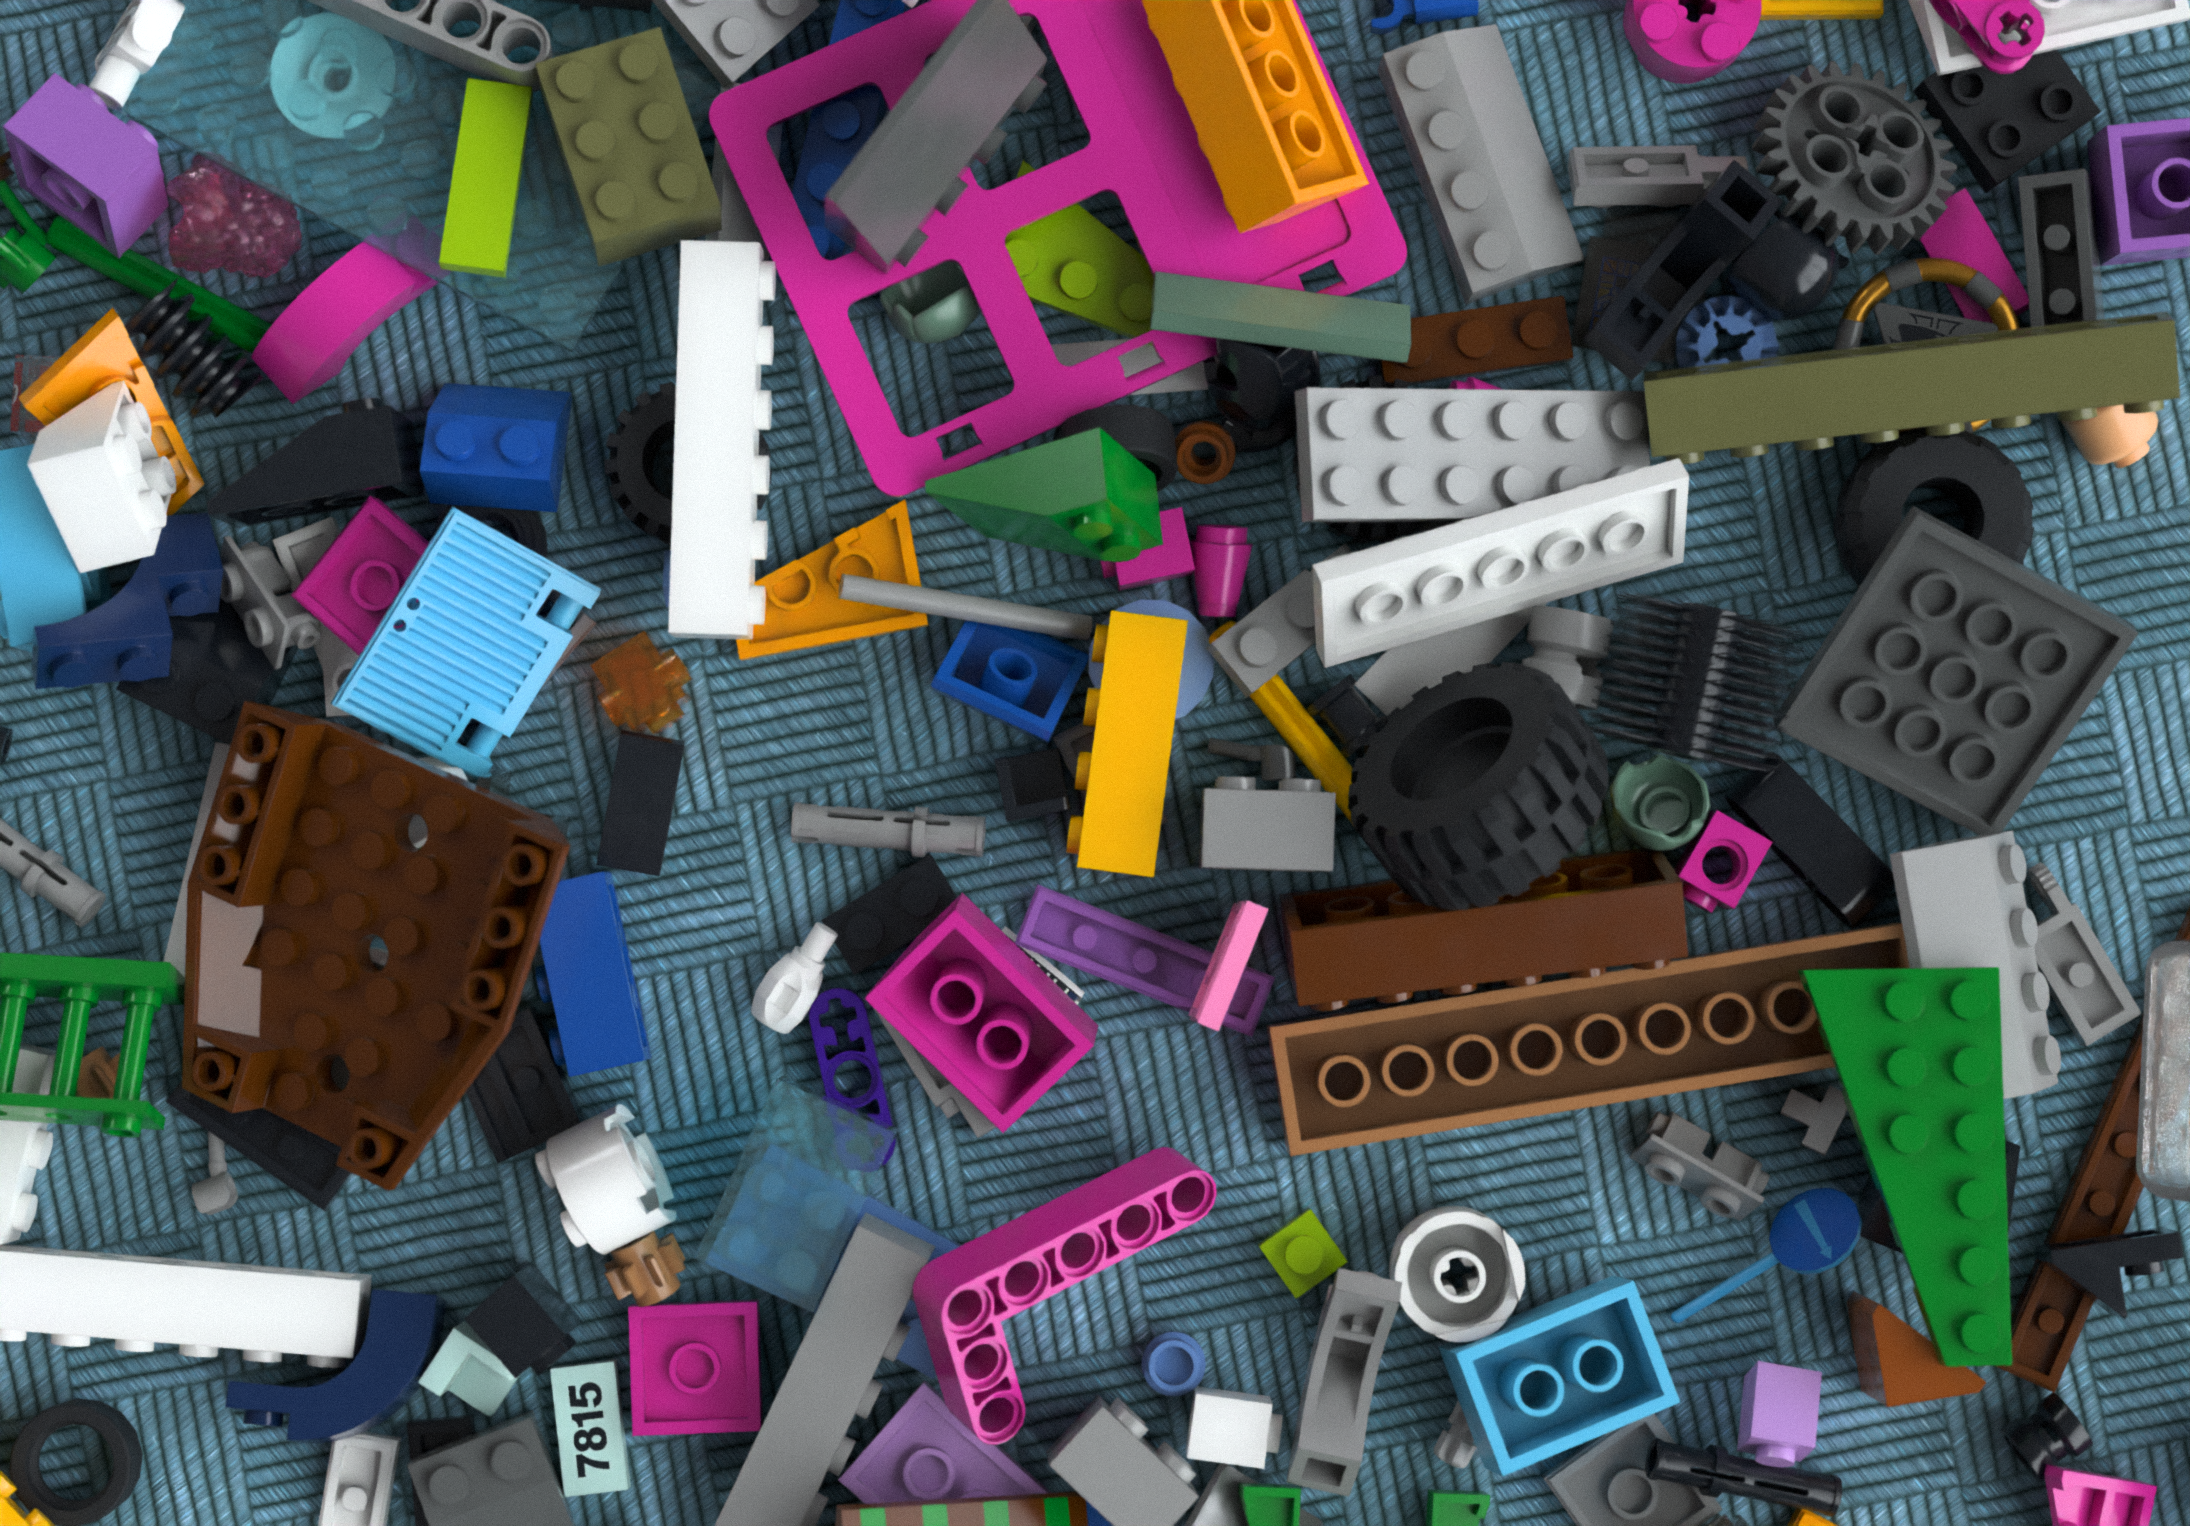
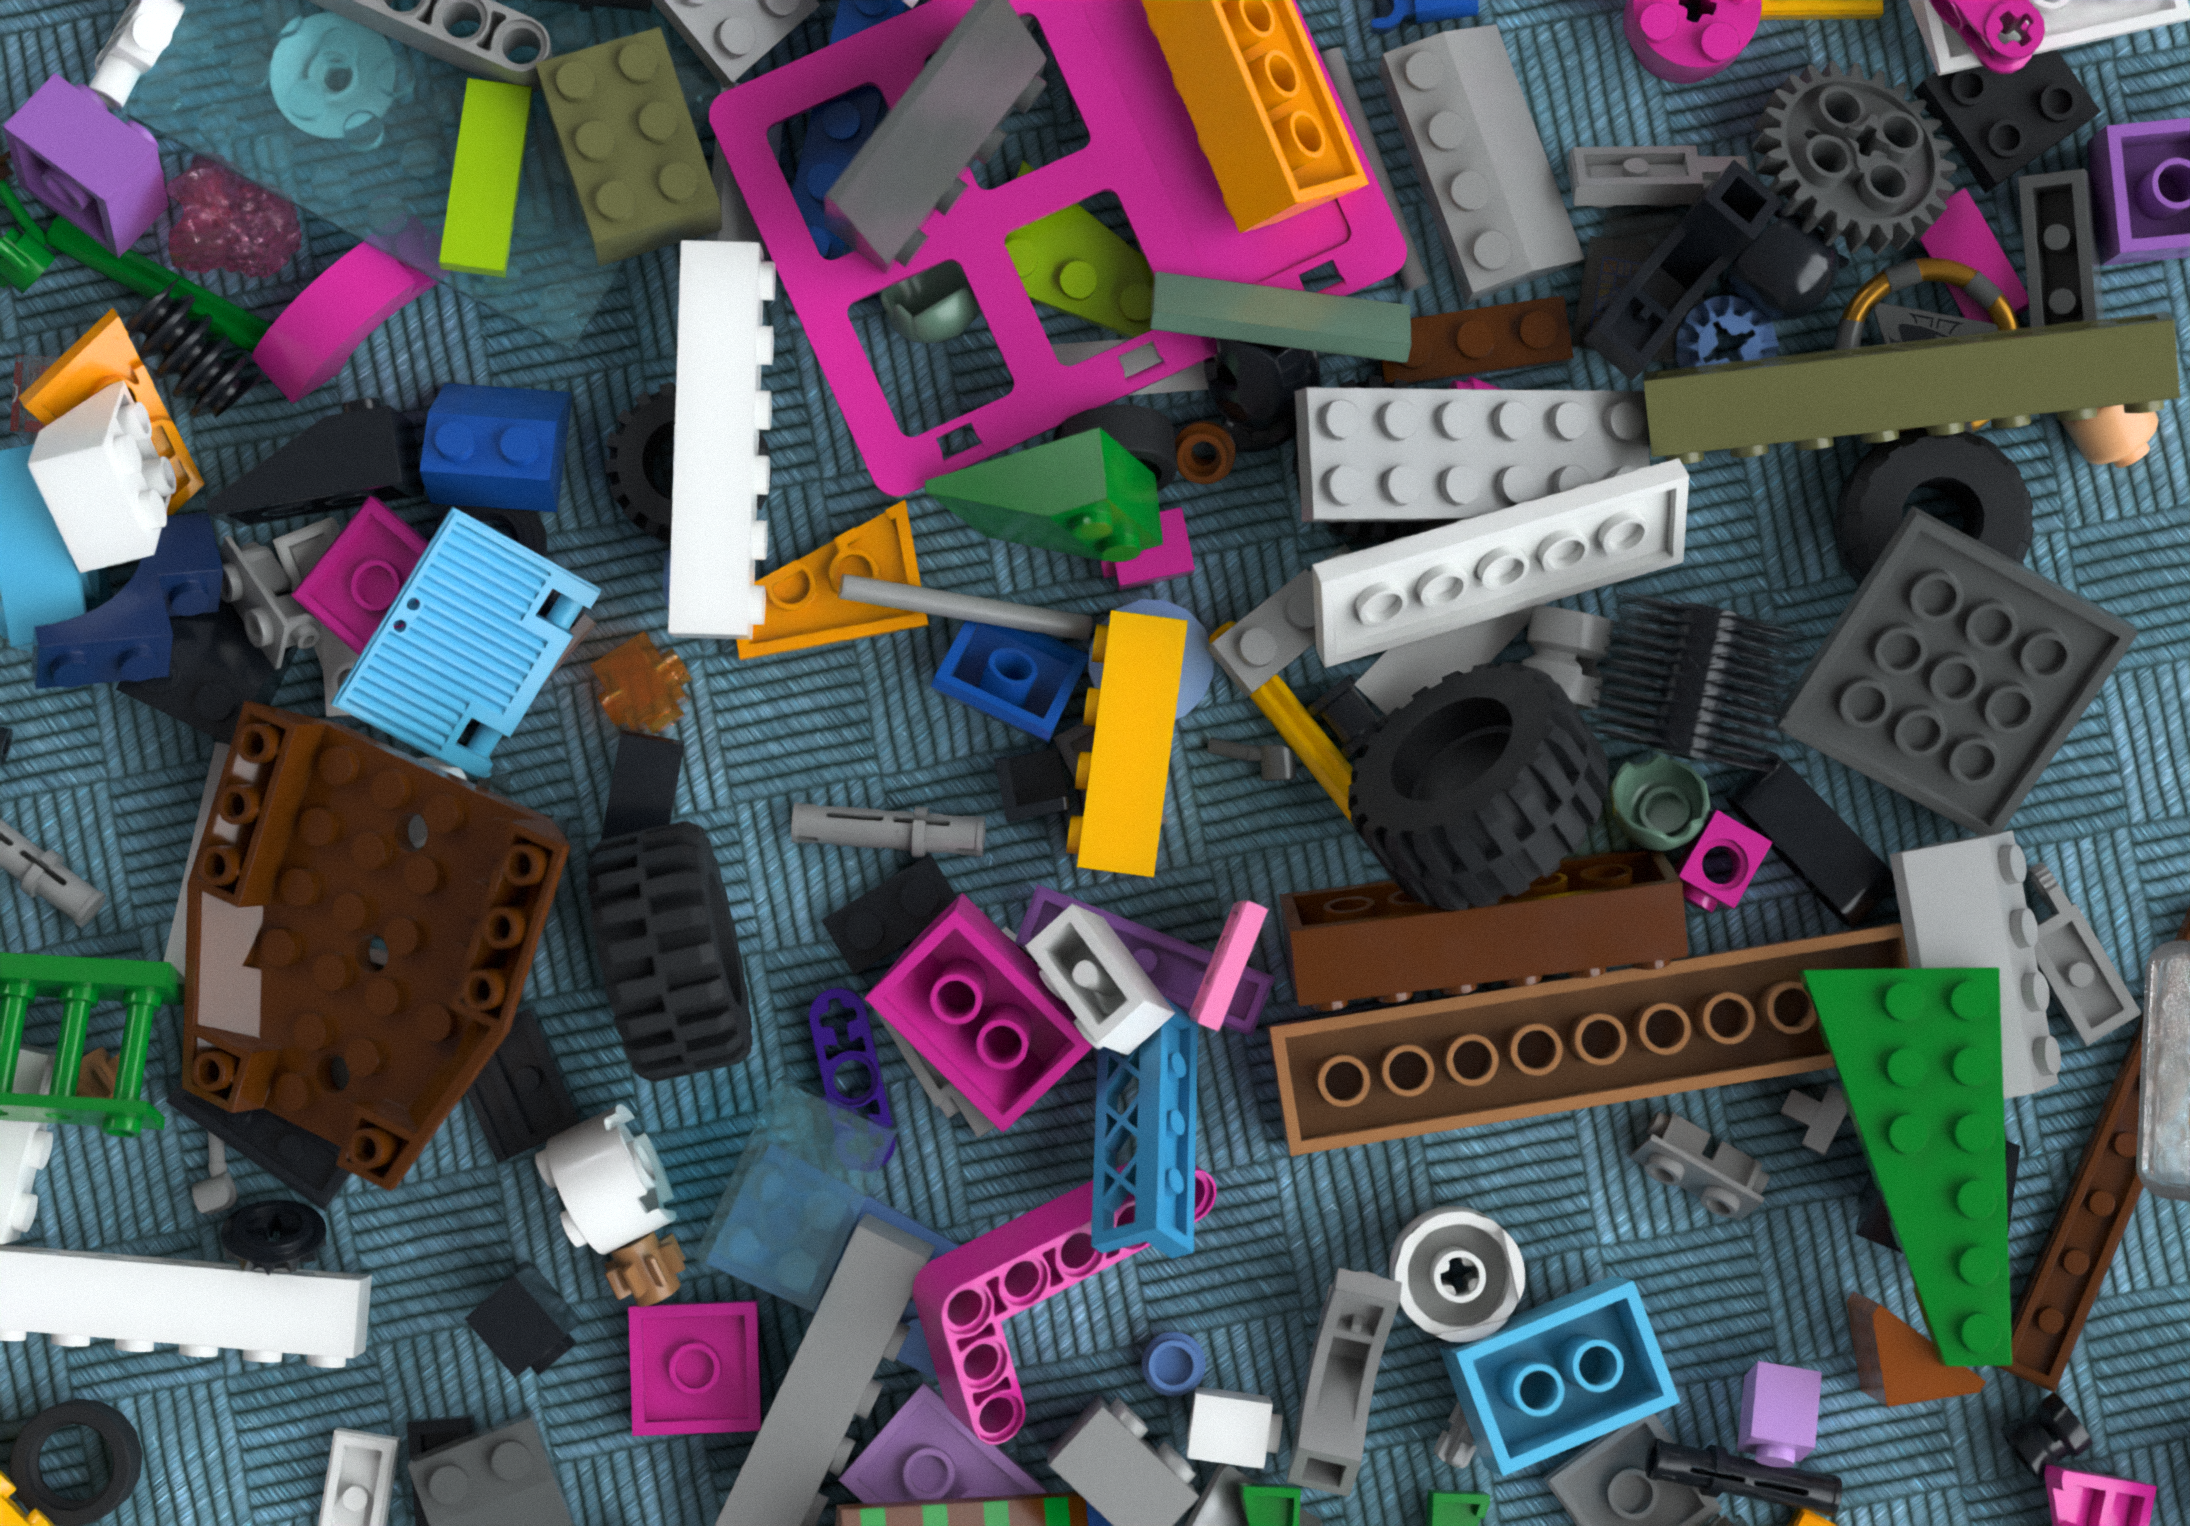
(249, 1229): none -> black gear
(385, 1374): dark blue arch -> none
(469, 1371): light aqua panel -> none
(590, 979): blue brick -> none
(590, 1428): light aqua tile -> none
(669, 951): none -> black tyre
(793, 982): white piece -> none
(1098, 980): none -> white brick
(1166, 1141): none -> dark azure fence
(1220, 567): dark pink cone -> none
(1267, 827): light grey brick -> none
(1302, 1253): lime plate -> none
(1412, 272): none -> light grey bar
(1806, 1237): blue piece -> none
(2095, 1262): black slope -> none

